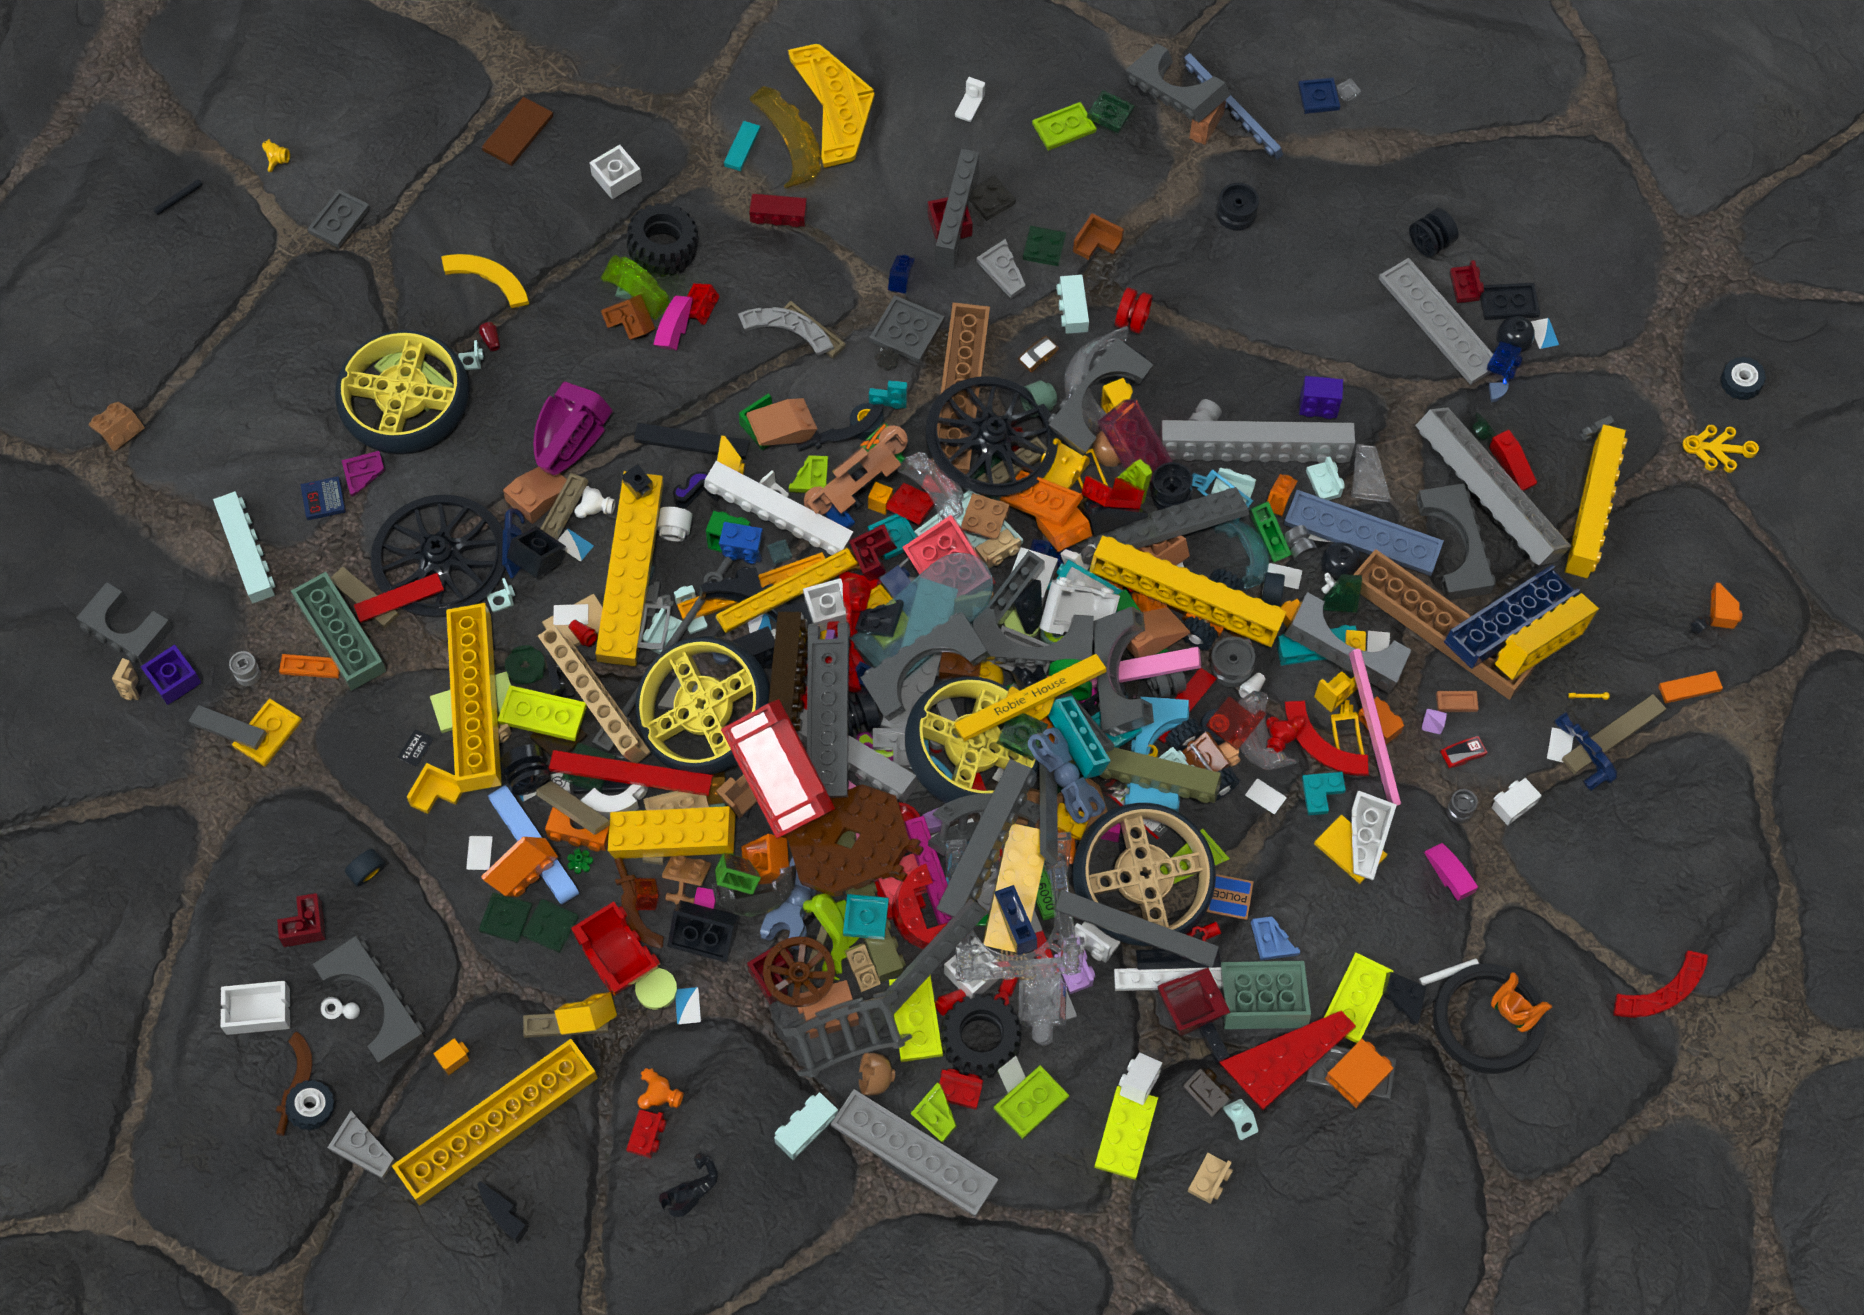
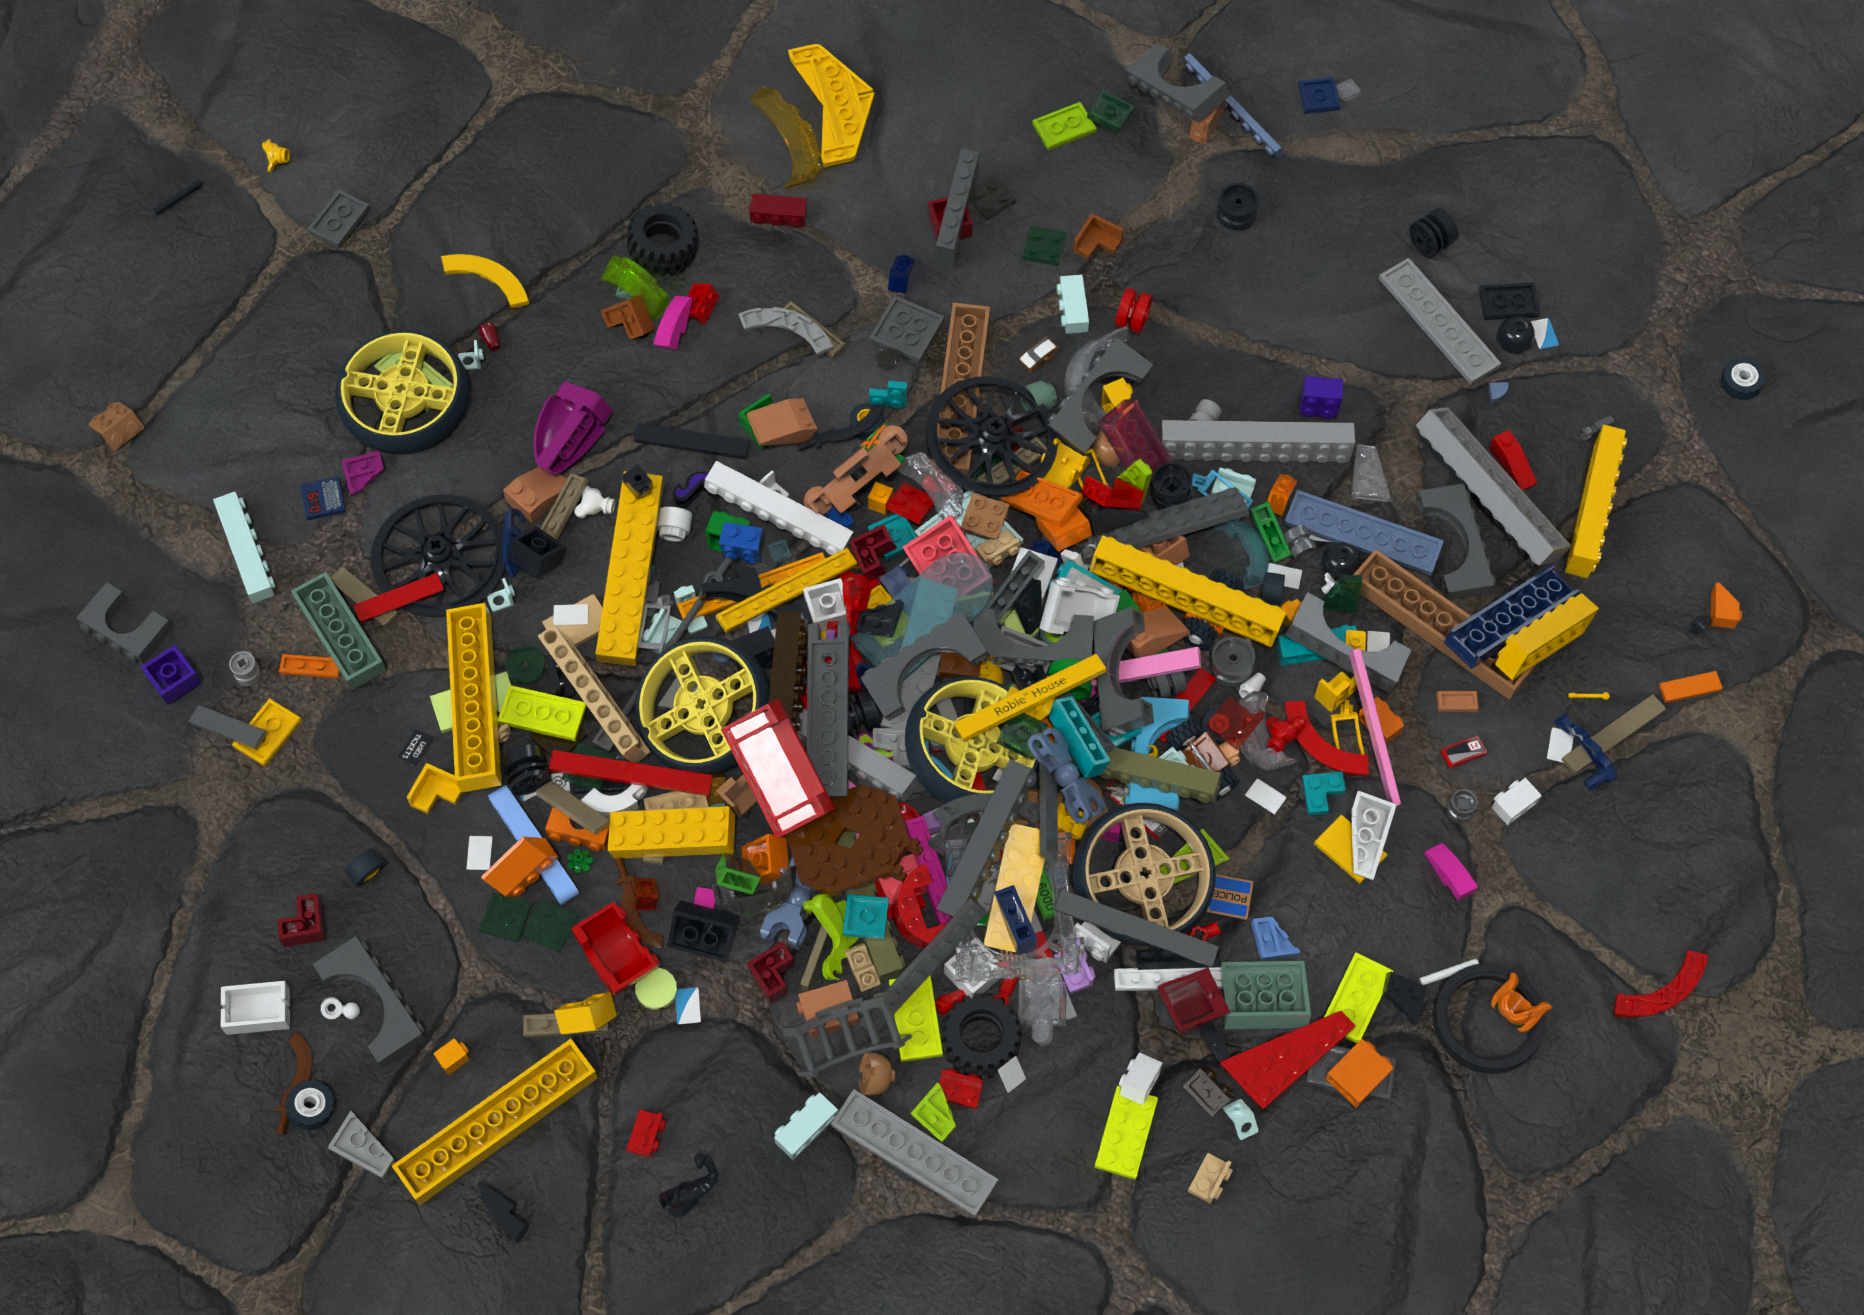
(126, 680): tan bracket -> none
(517, 131): reddish brown tile -> none
(575, 545): sticker -> none
(584, 633): red cone -> none
(615, 171): white brick -> none
(658, 1091): orange animal -> none
(686, 871): medium nougat plate -> none
(729, 457): yellow slope -> none
(742, 146): teal tile -> none
(796, 967): reddish brown wheel -> none
(811, 474): lime wing -> none
(972, 99): white bracket -> none
(1001, 267): light grey wing -> none
(1031, 1102): lime tile -> none
(1326, 479): light aqua bracket -> none
(1434, 721): lavender slope -> none
(1467, 282): dark red bracket -> none
(1482, 428): clear green piece -> none
(1505, 361): clear blue bracket -> none
(1717, 448): yellow plant -> none

